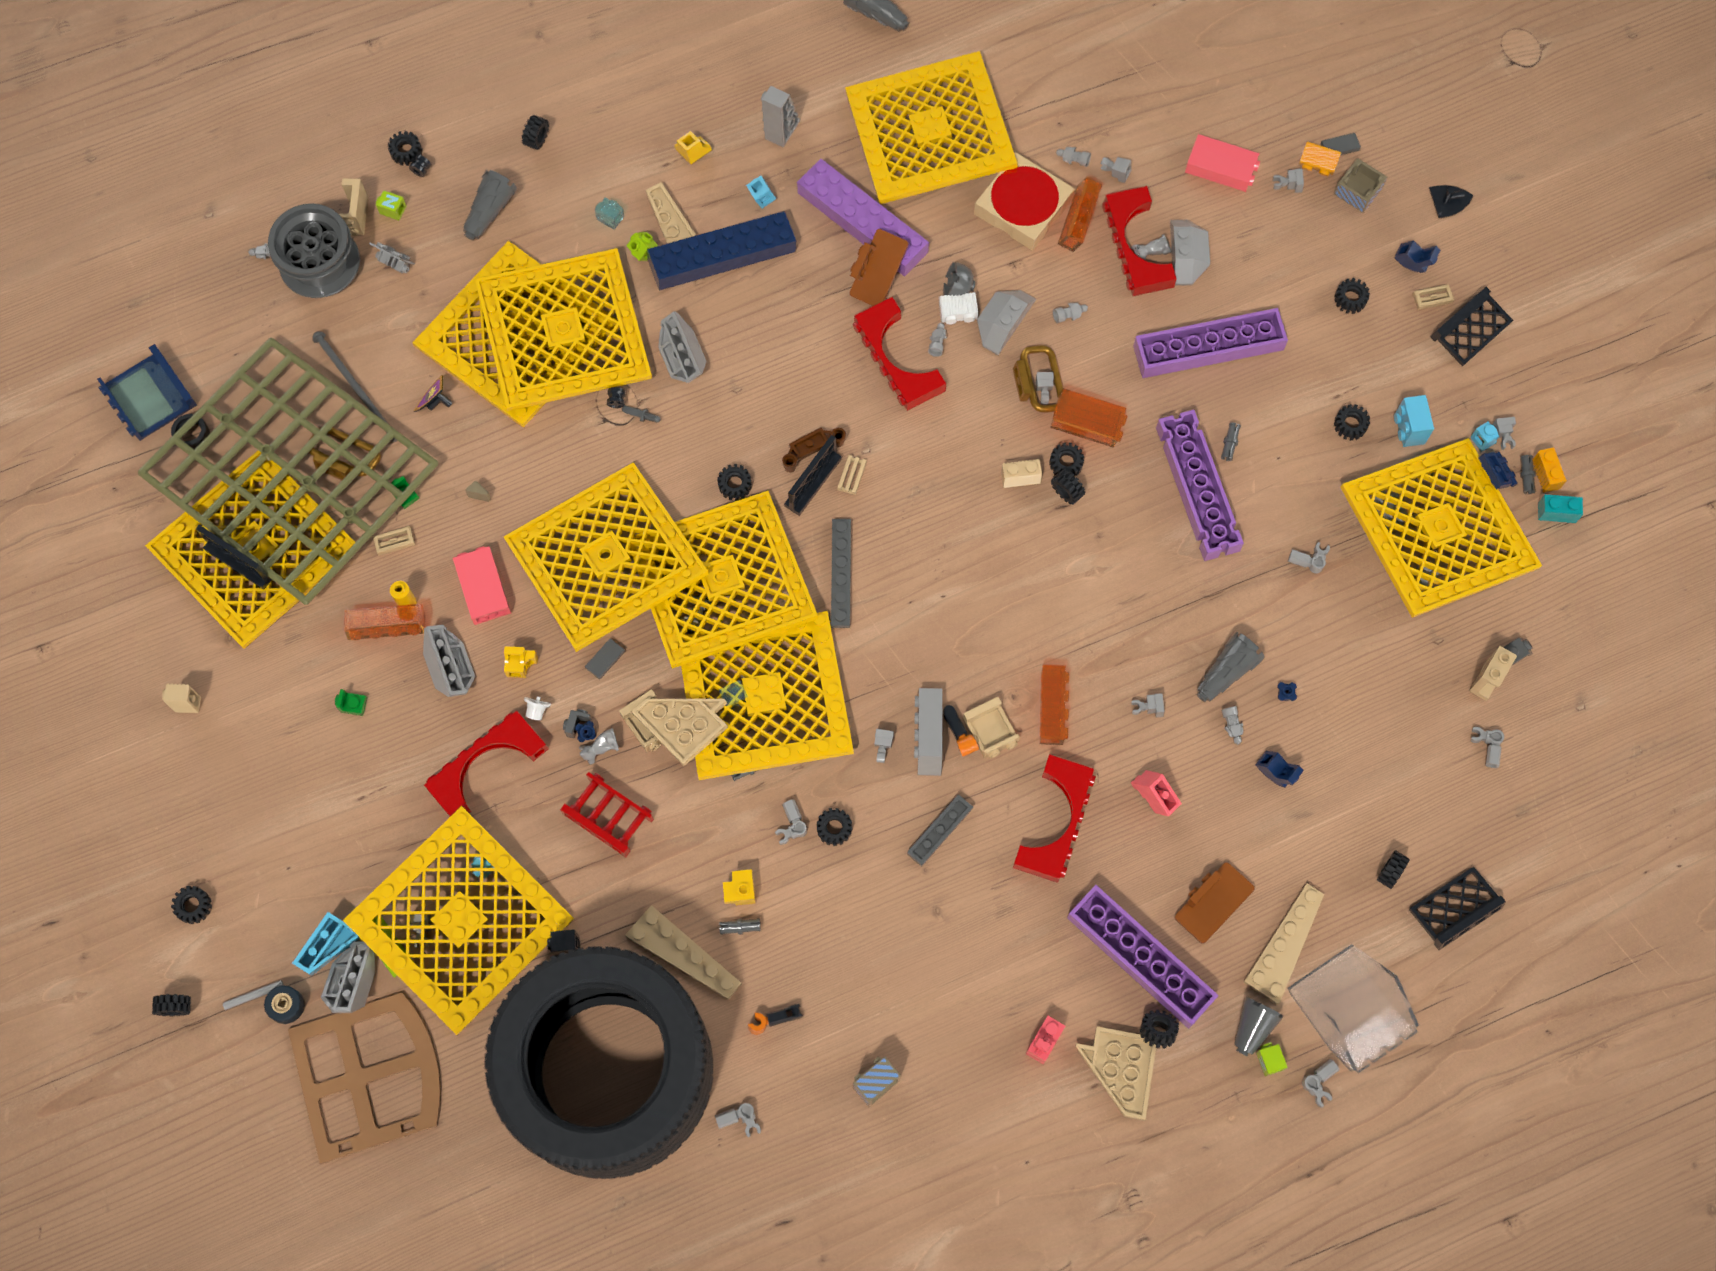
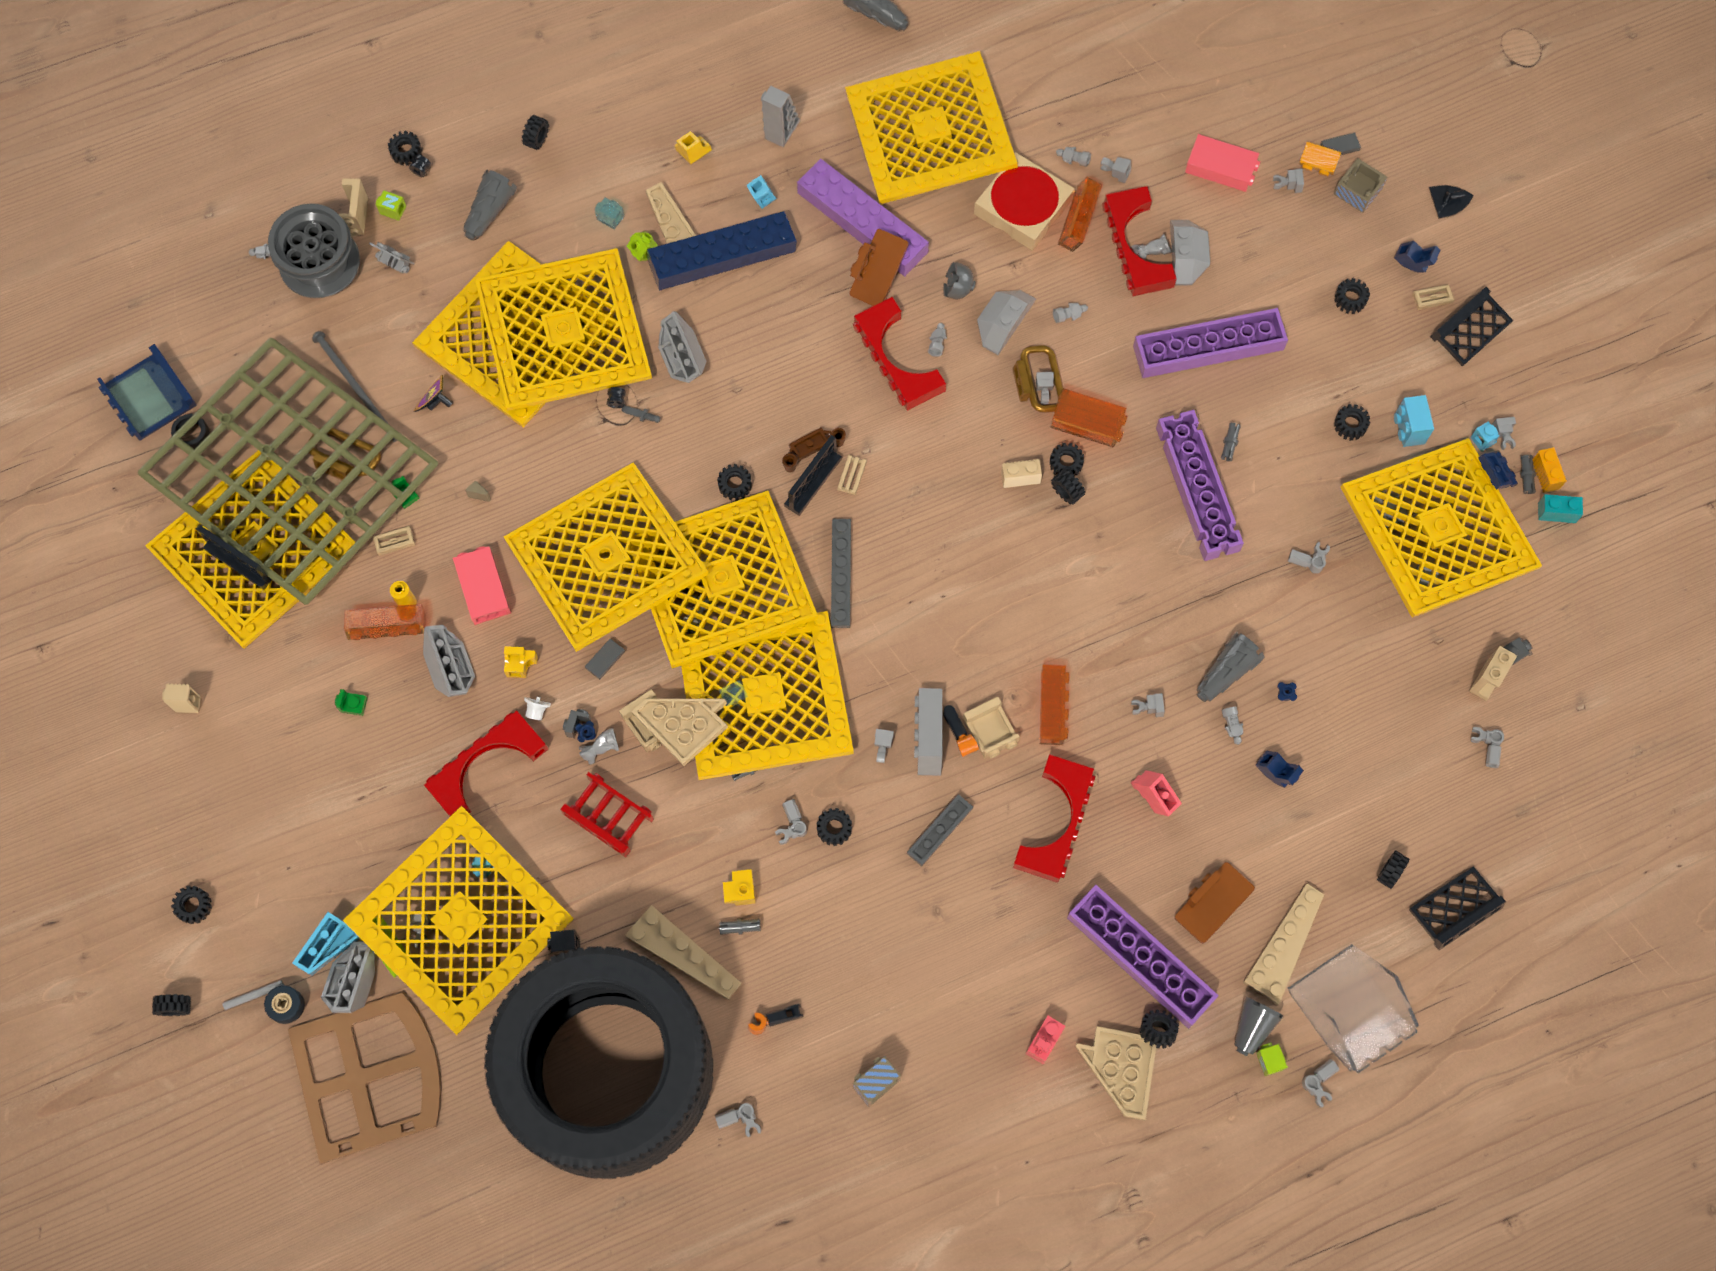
(958, 308): white brick -> none

